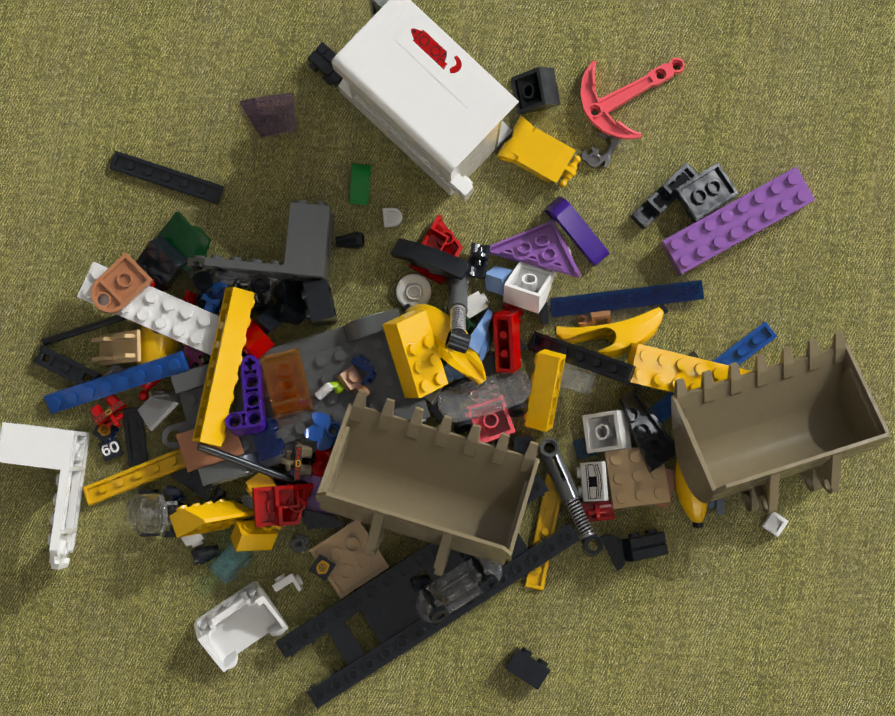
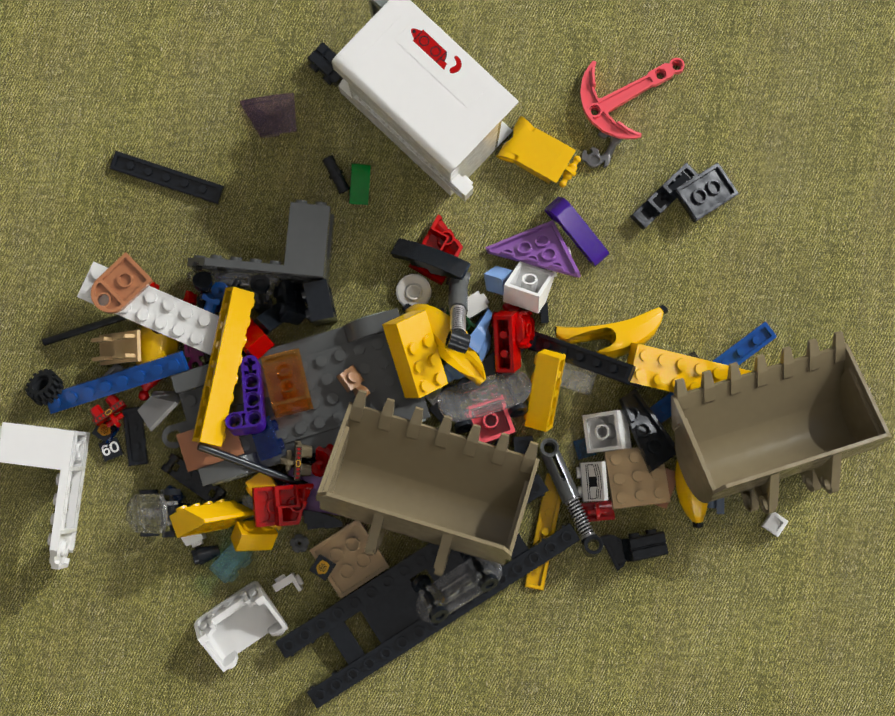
(36, 385): none -> black tyre
(64, 366): black plate -> none
(134, 477): yellow tile -> none
(162, 263): black brick -> none
(185, 237): dark green slope -> none
(320, 431): blue plate -> none
(328, 387): arm -> none
(336, 174): none -> black pin
(351, 240): black cone -> none
(363, 363): clear blue bracket -> none
(392, 217): white tile -> none
(479, 261): black hips -> none
(525, 329): none -> red tile
(527, 667): black brick -> none
(536, 90): black slope -> none
(596, 318): medium nougat plate -> none
(627, 298): clear blue plate -> none
(737, 221): medium lavender brick -> none

